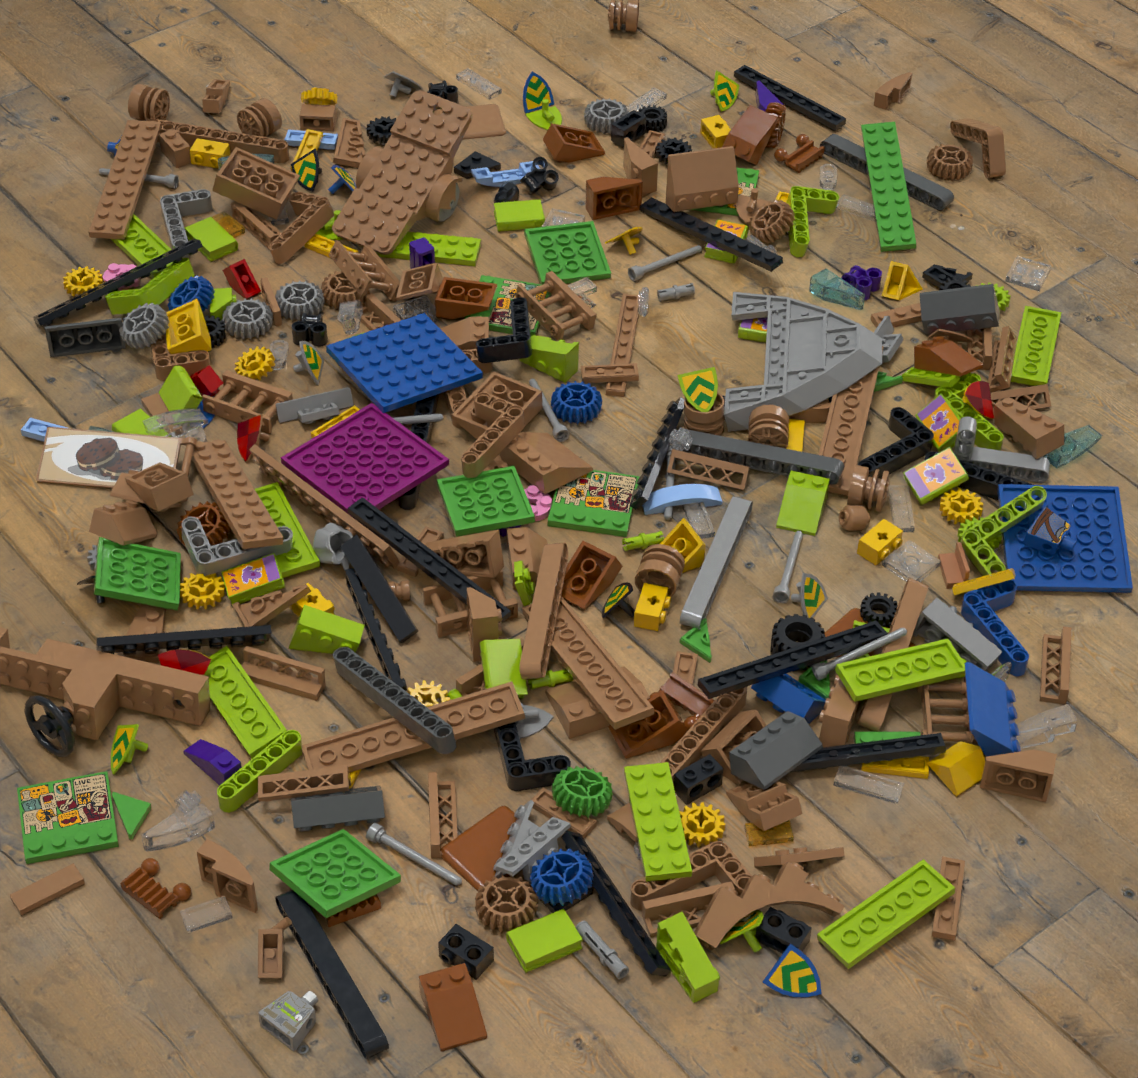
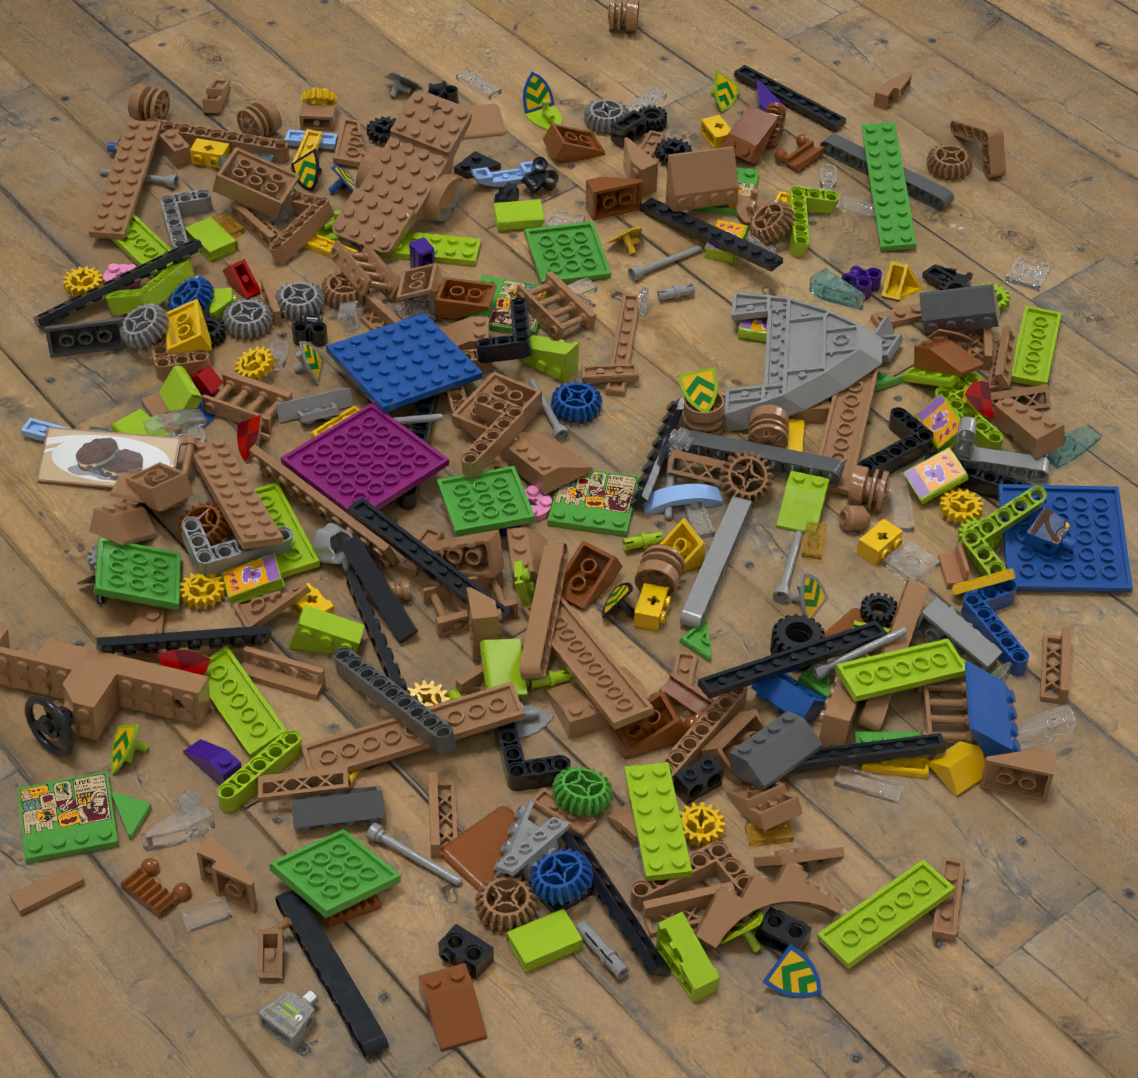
(737, 475): none -> medium nougat gear
(813, 540): none -> clear yellow plate

